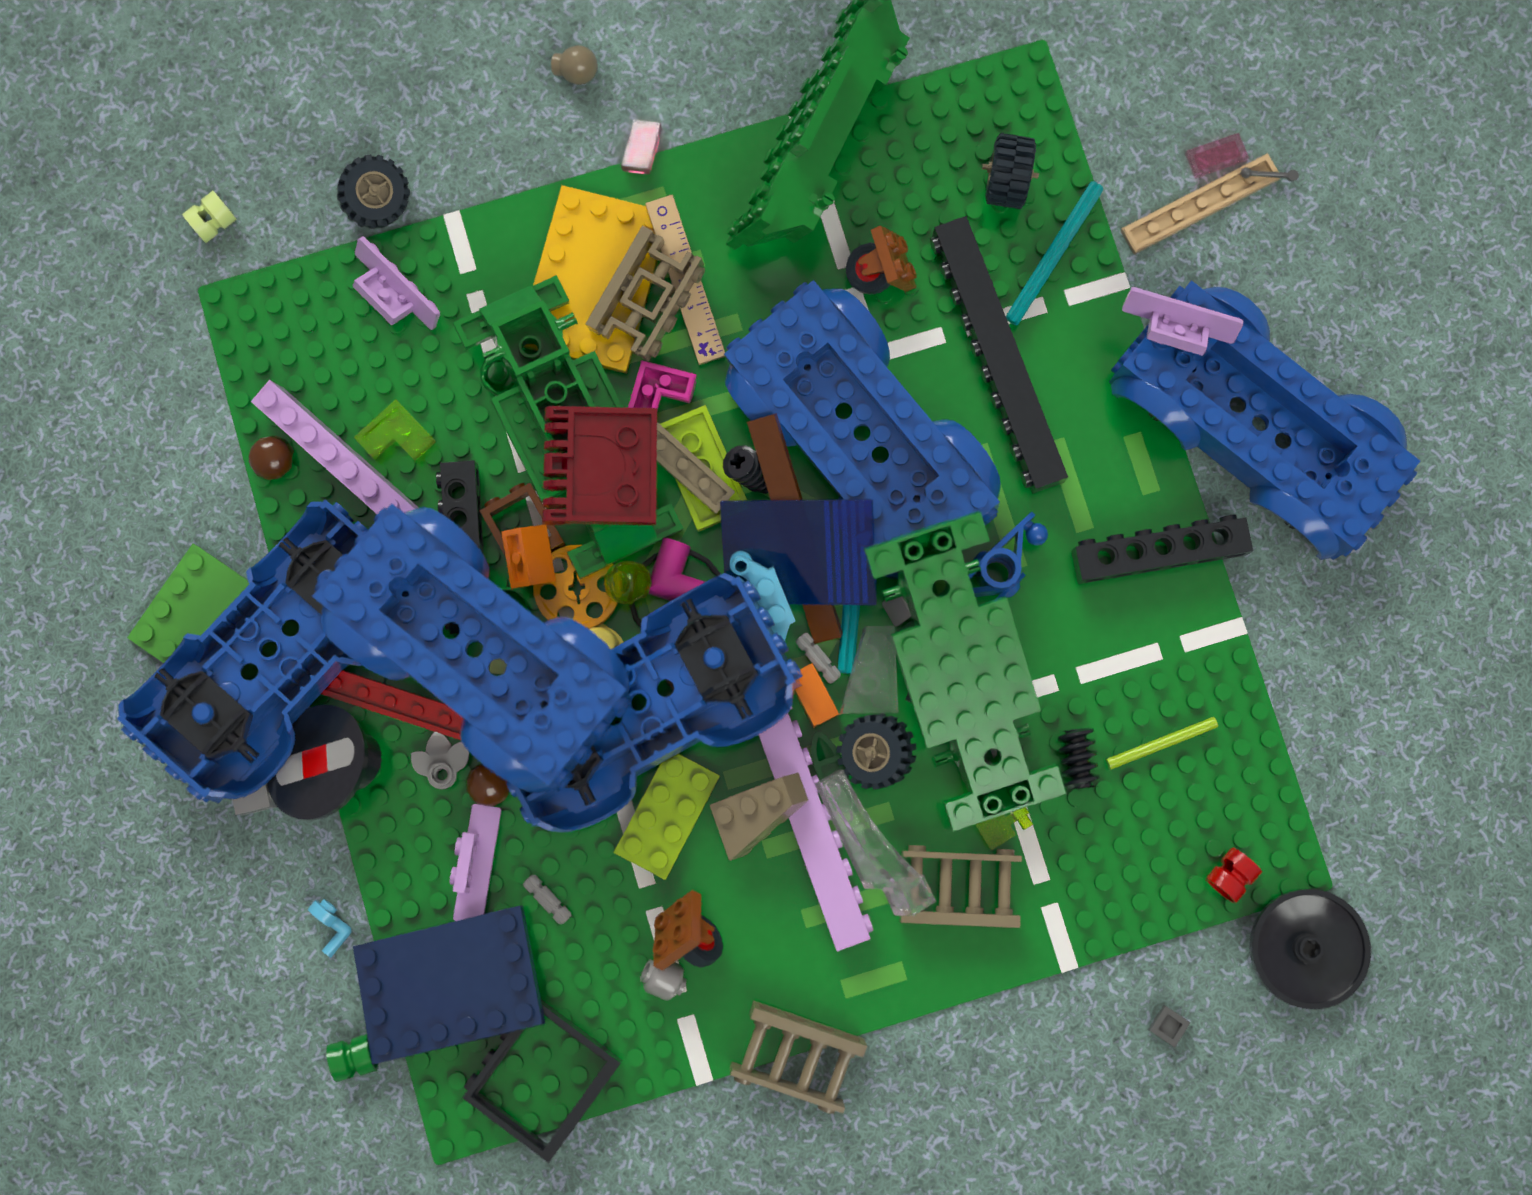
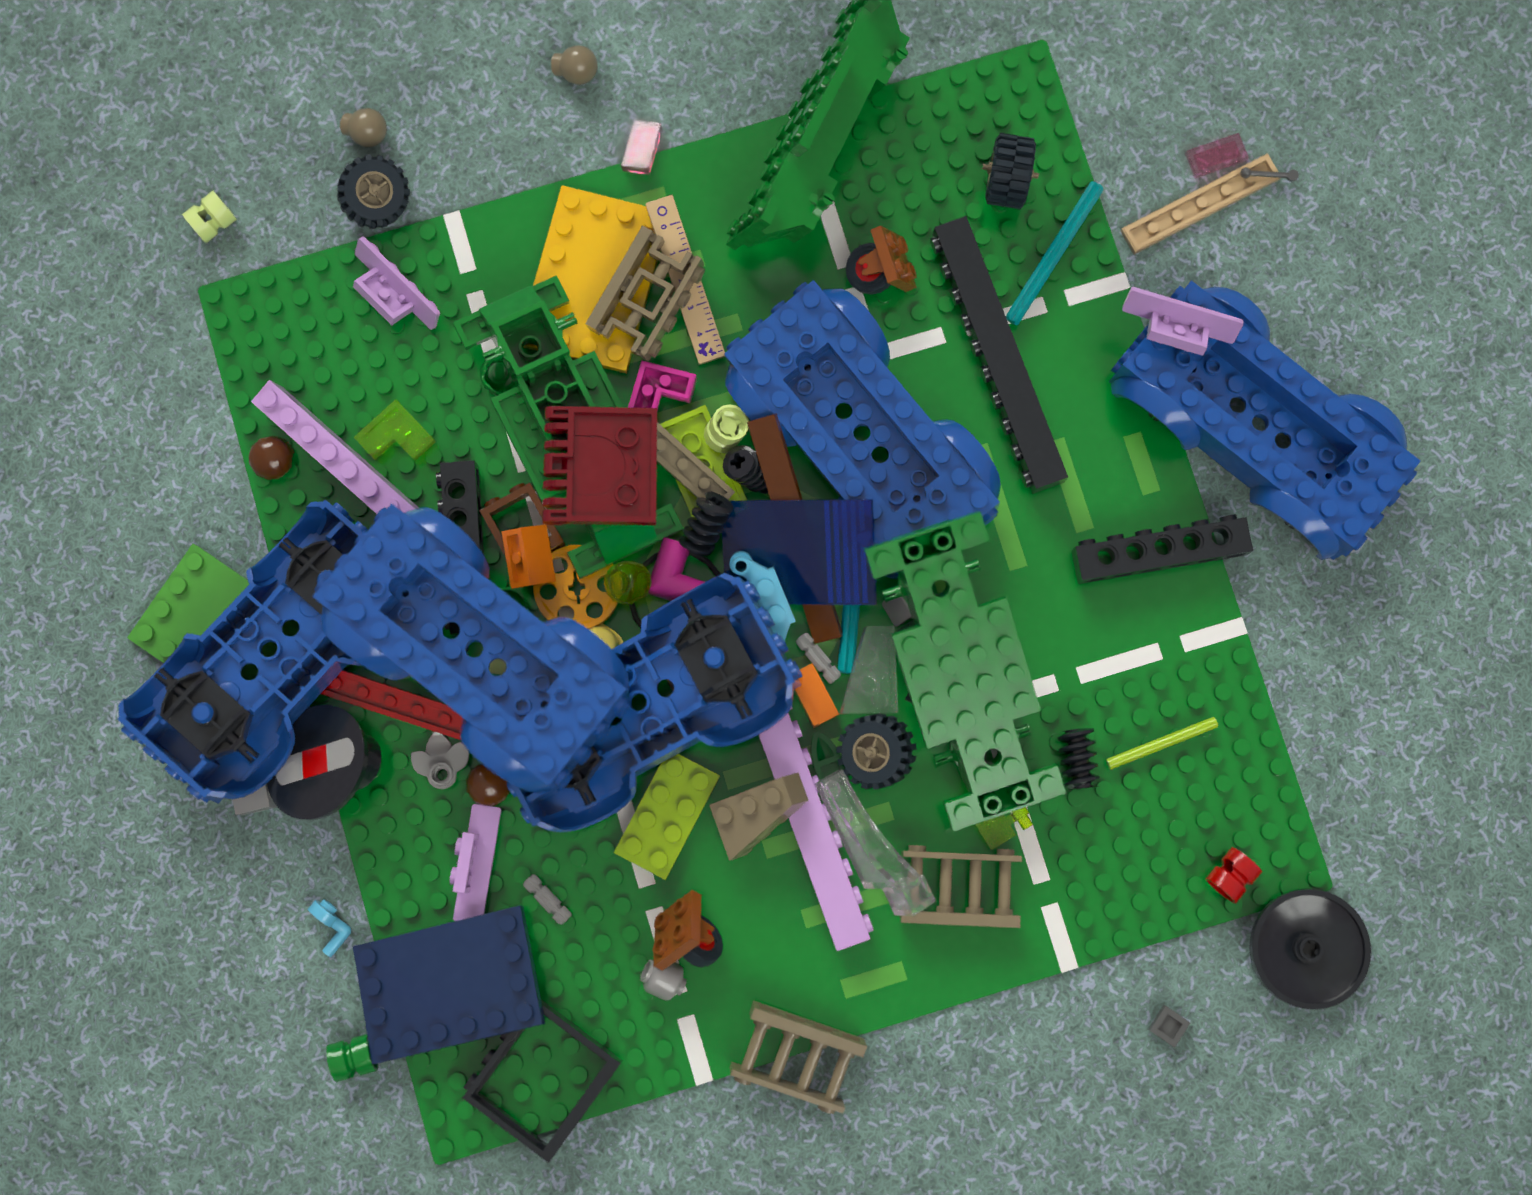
(364, 126): none -> dark tan piece
(706, 524): none -> black piece
(726, 428): none -> yellowish green wheel
(1035, 534): blue piece -> none

